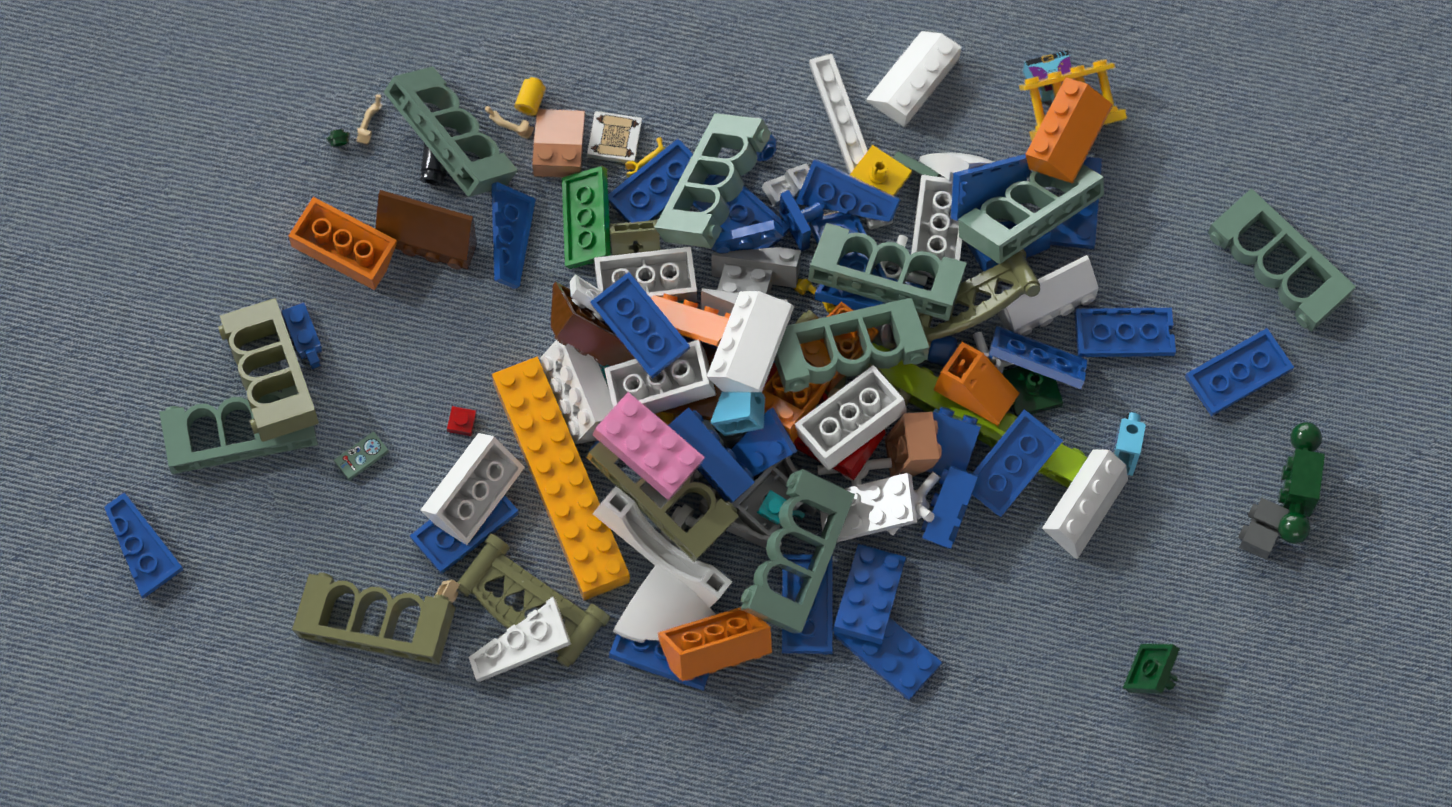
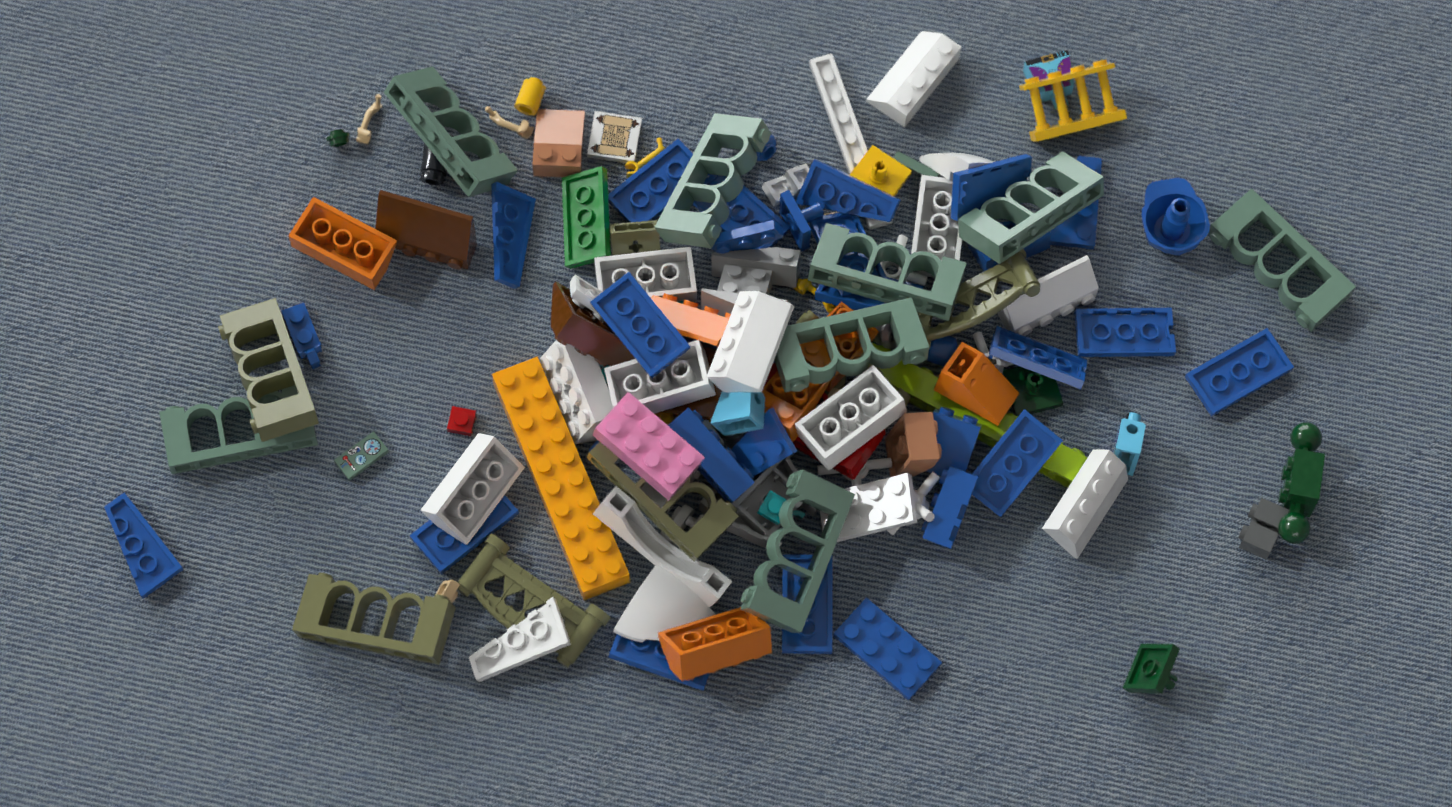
(869, 594): blue plate -> none
(1068, 131): orange slope -> none
(1174, 216): none -> blue piece

